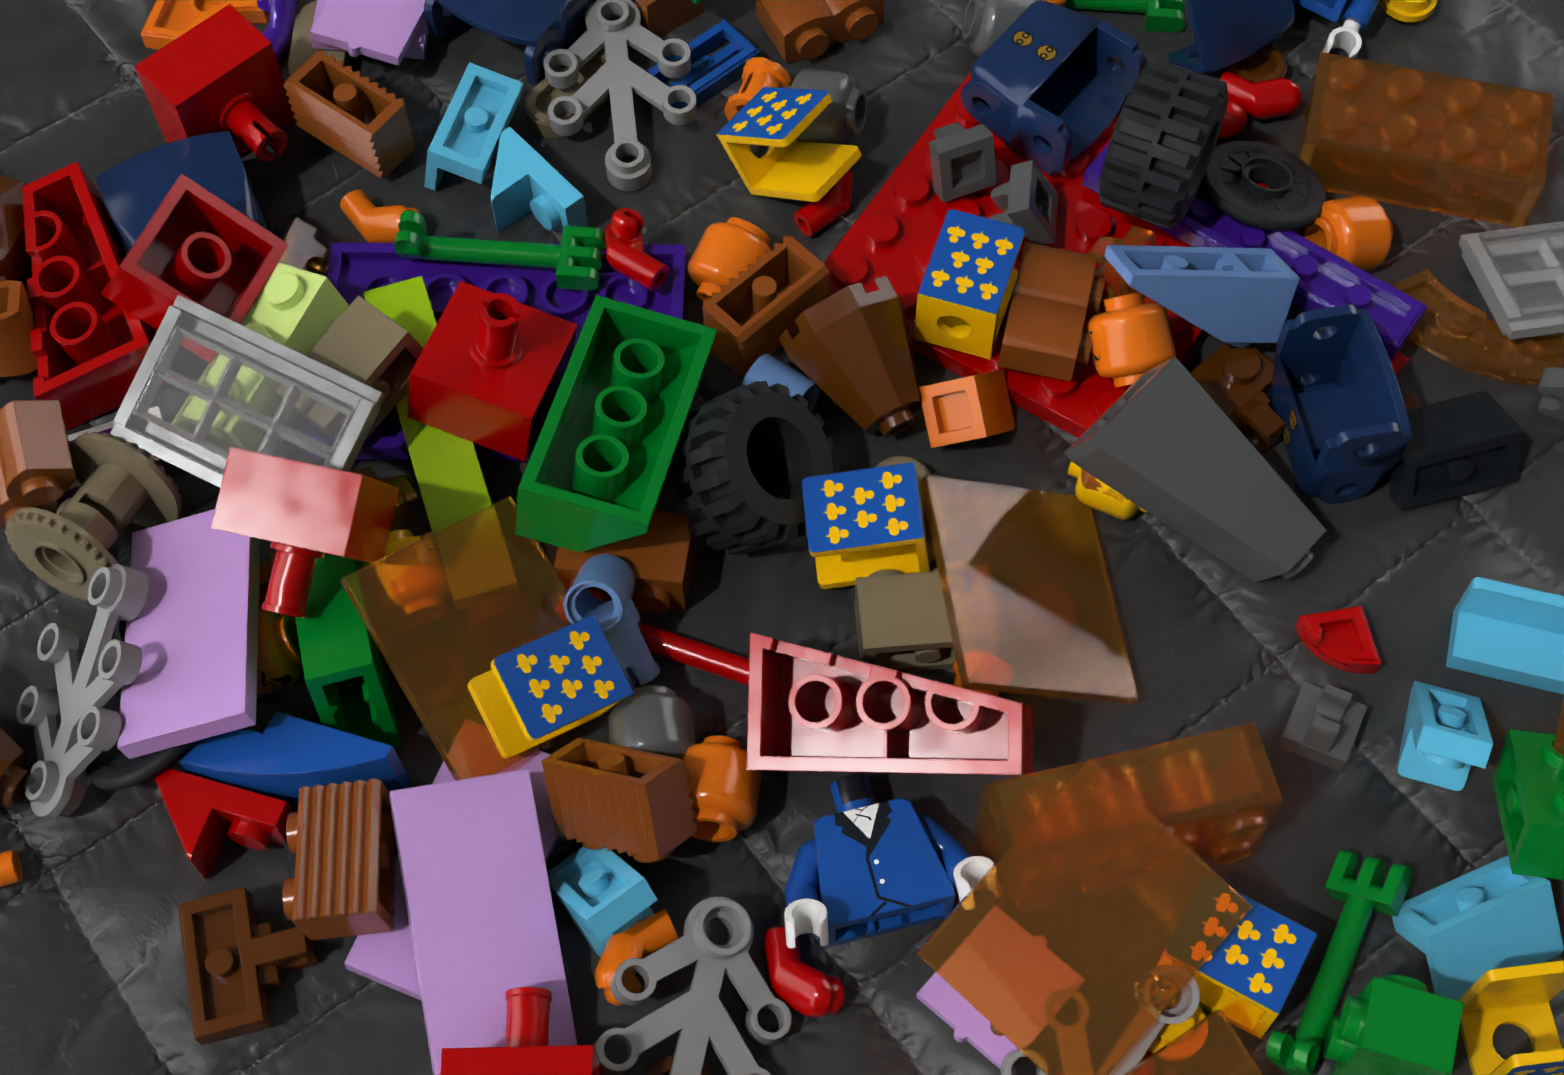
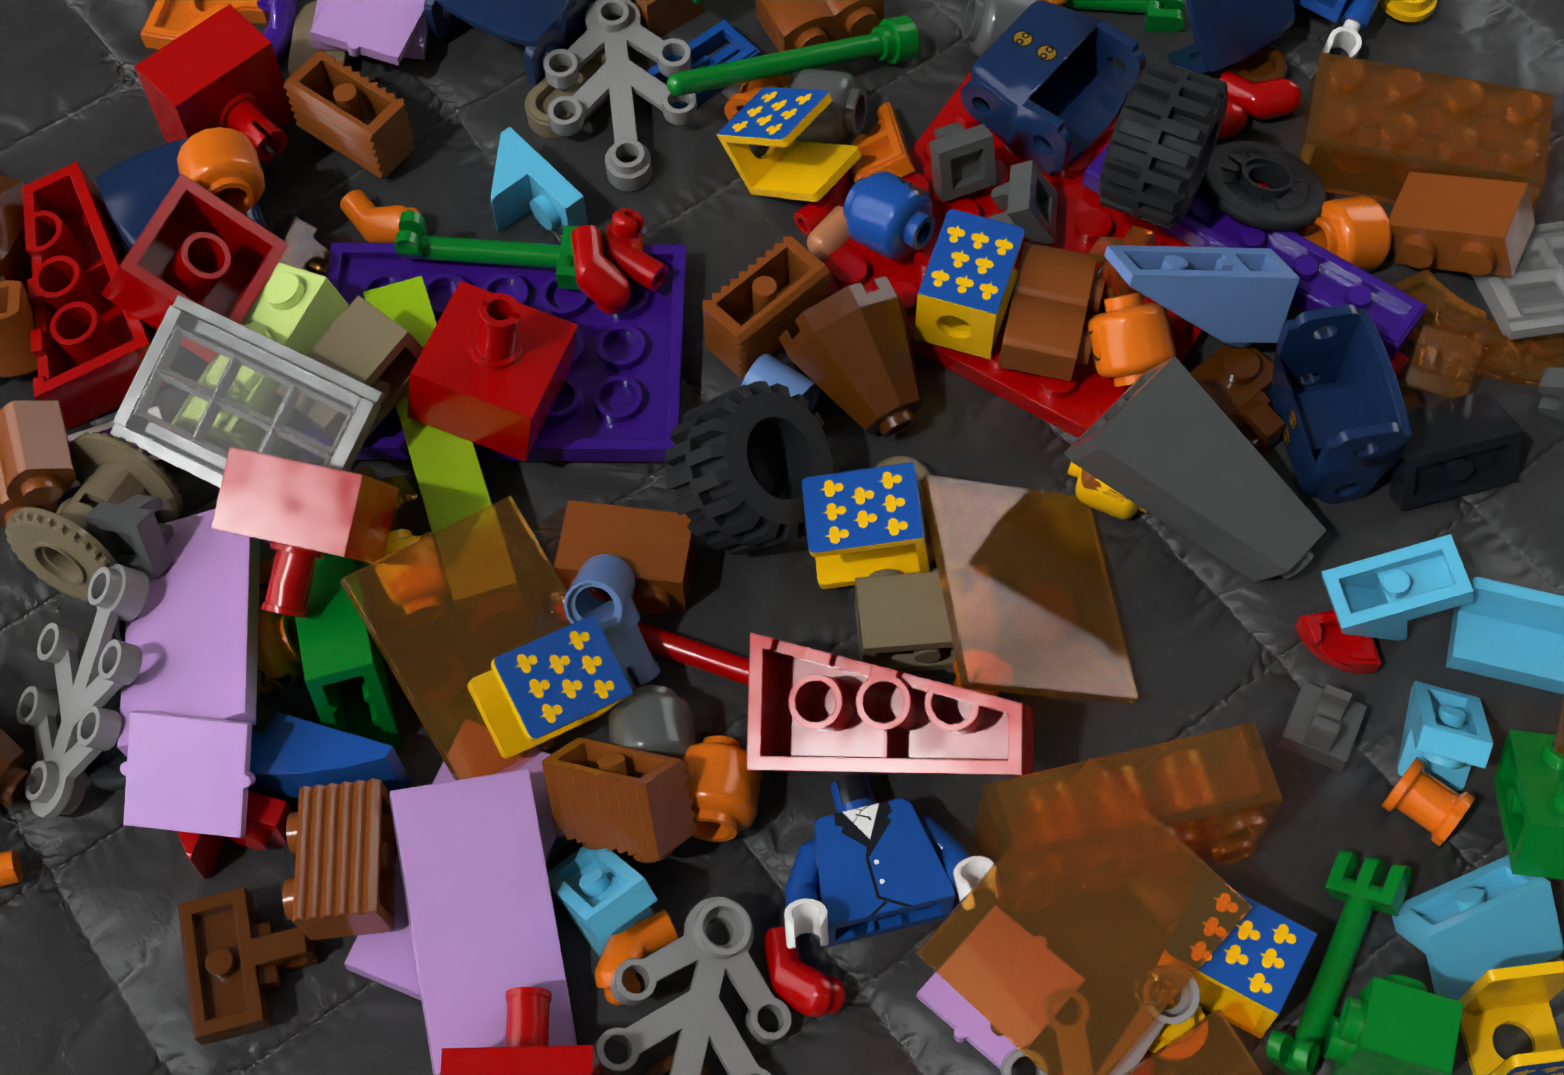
(133, 533): none -> dark grey tile
(187, 773): none -> lavender piece
(224, 165): none -> orange head
(472, 126): medium azure panel -> none
(596, 274): none -> red arm
(612, 427): green slope -> none
(725, 252): orange head -> none
(828, 234): none -> nougat piece
(883, 147): none -> orange tile
(889, 215): none -> blue head
(892, 41): none -> green piece
(967, 408): orange panel -> none
(1389, 589): none -> medium azure slope
(1428, 802): none -> orange bush
(1442, 363): none -> clear orange tile
(1461, 224): none -> dark orange brick

